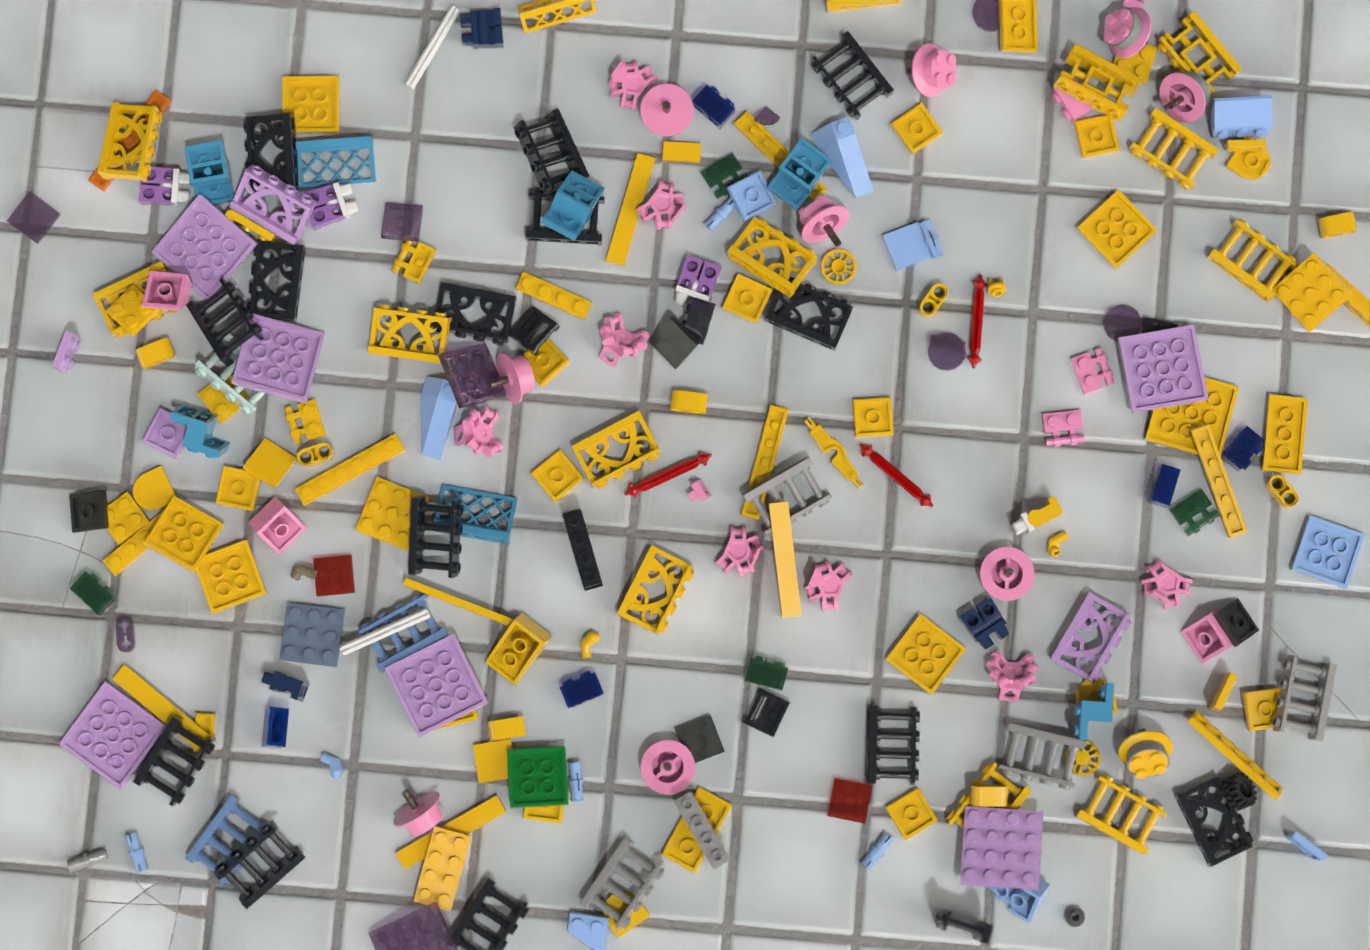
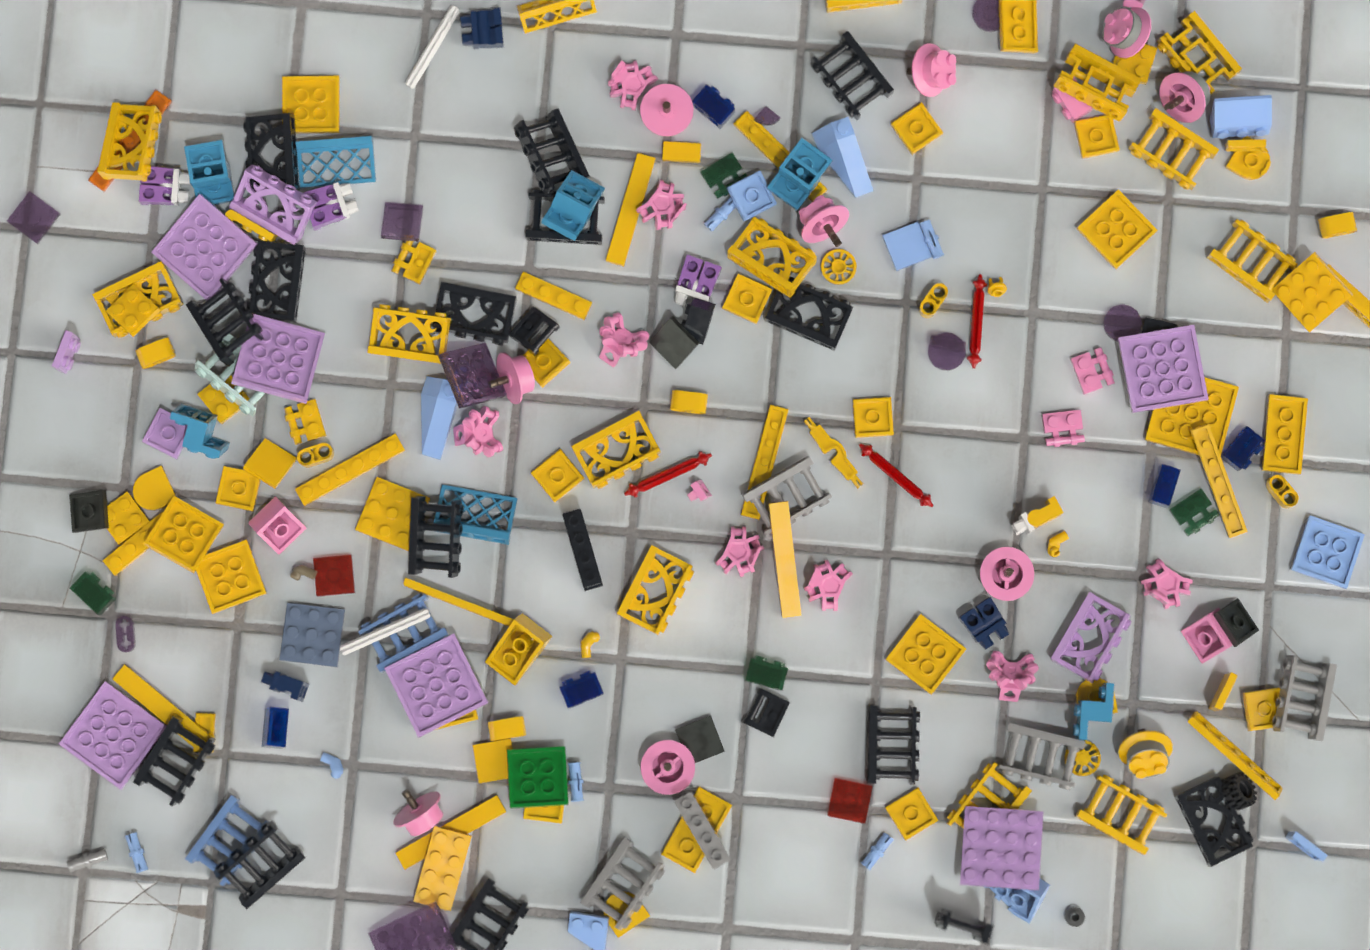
(167, 290): bright pink slope -> none
(989, 795): yellow beam -> none

